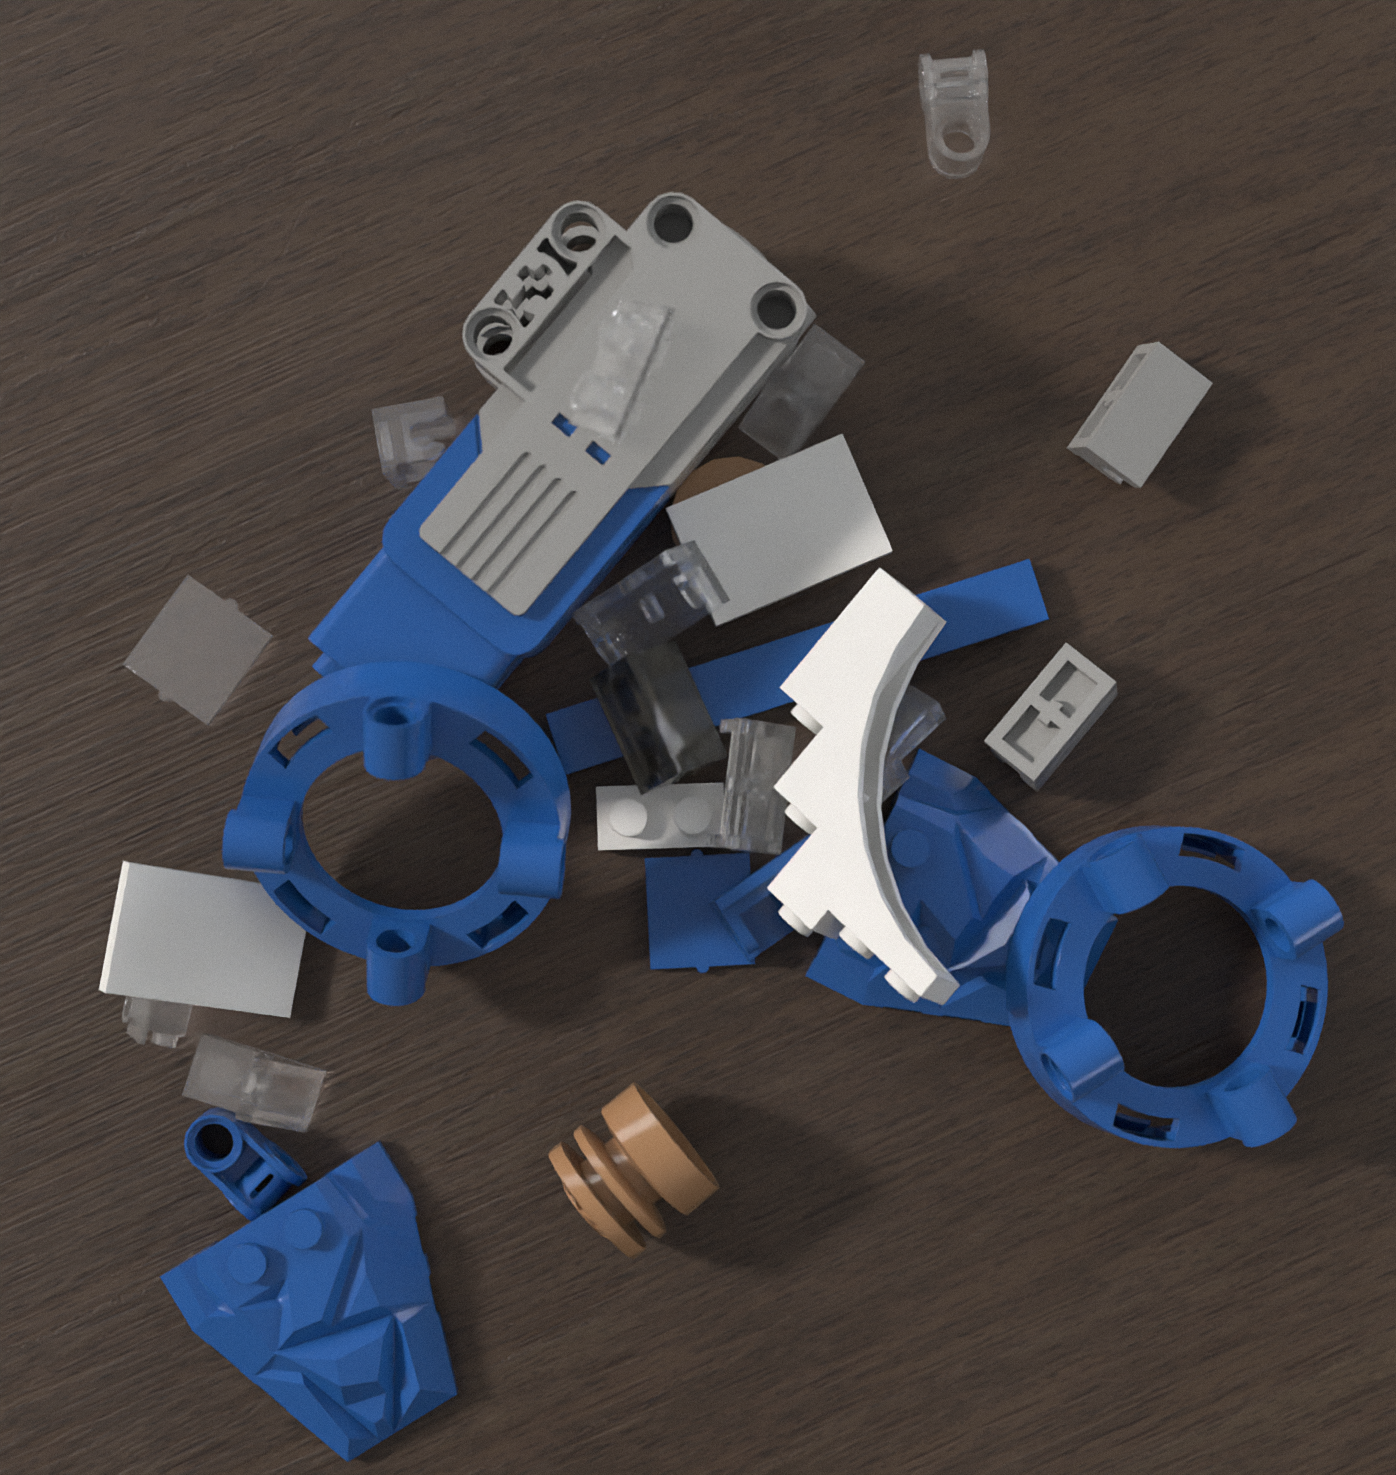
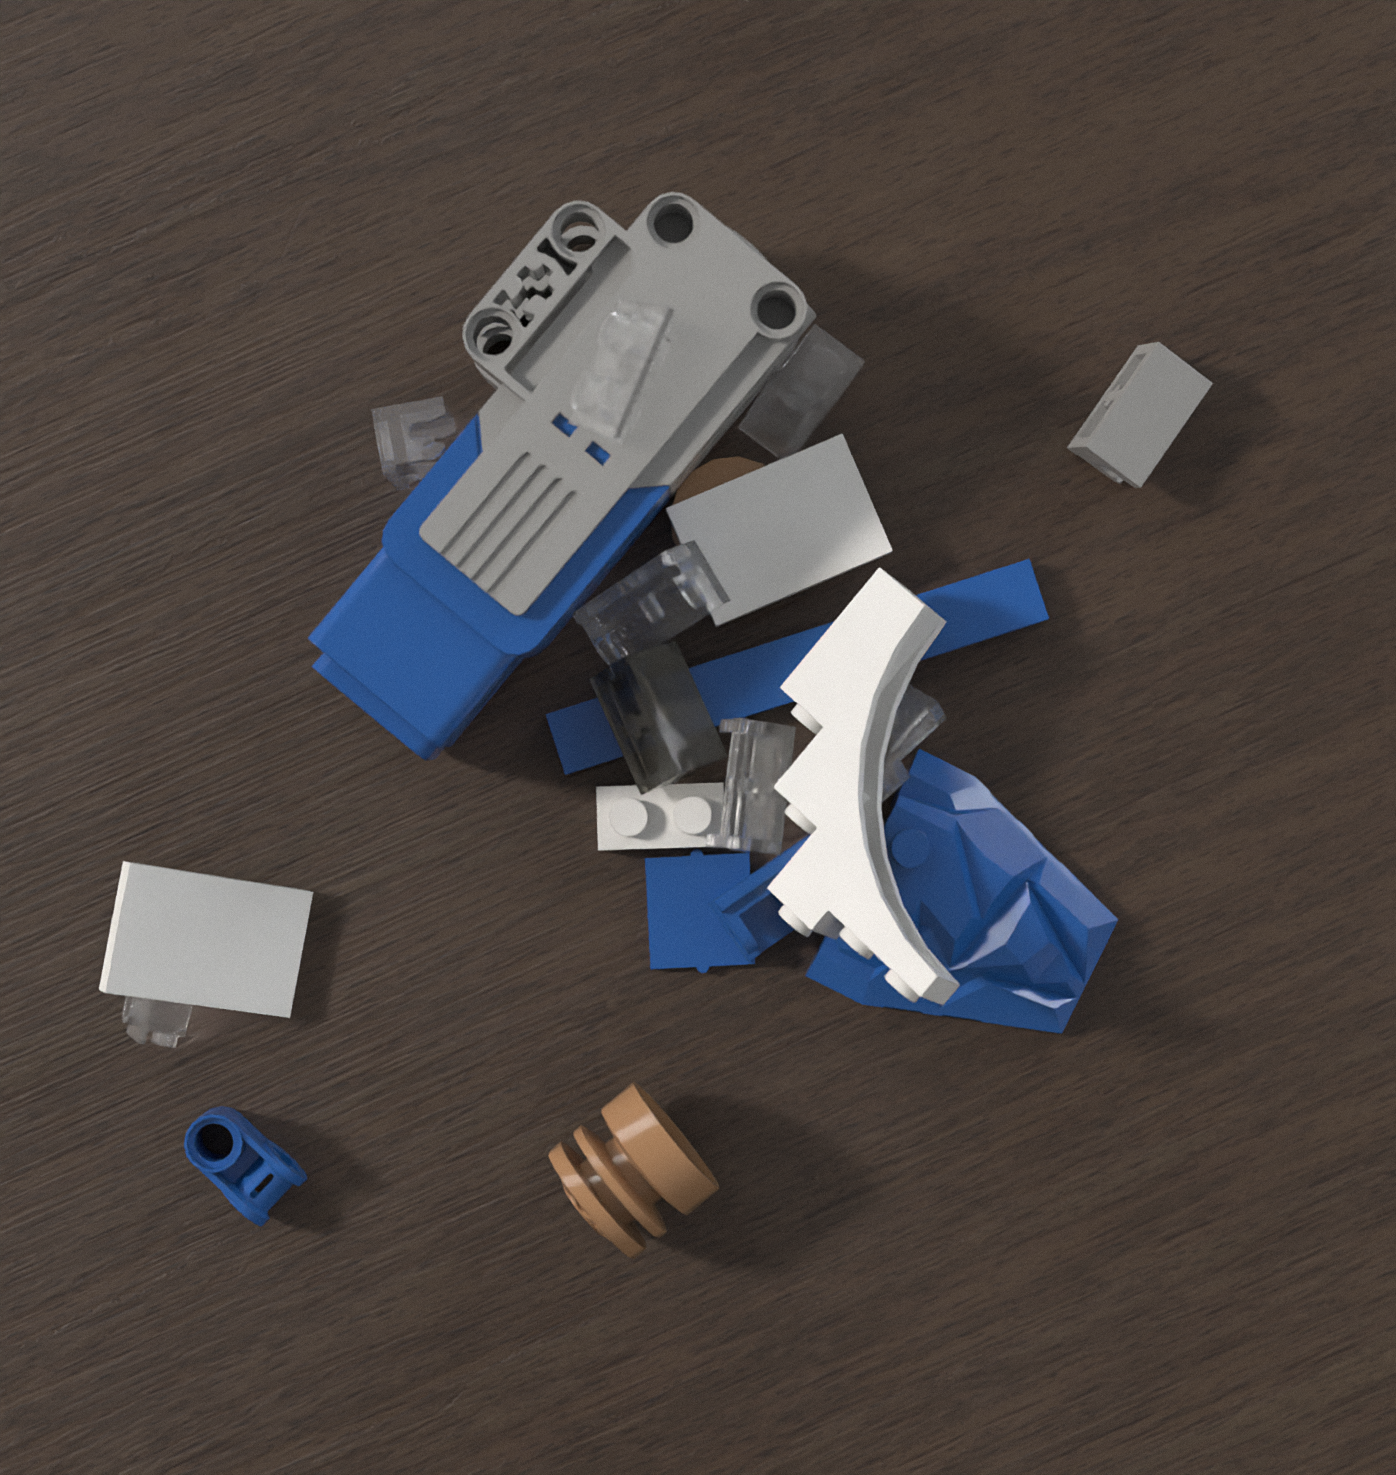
(198, 650): clear piece -> none
(254, 1083): clear slope -> none
(328, 1305): blue wedge -> none
(398, 718): blue piece -> none
(955, 101): clear piece -> none
(1052, 716): light grey hinge -> none
(1077, 1057): blue piece -> none

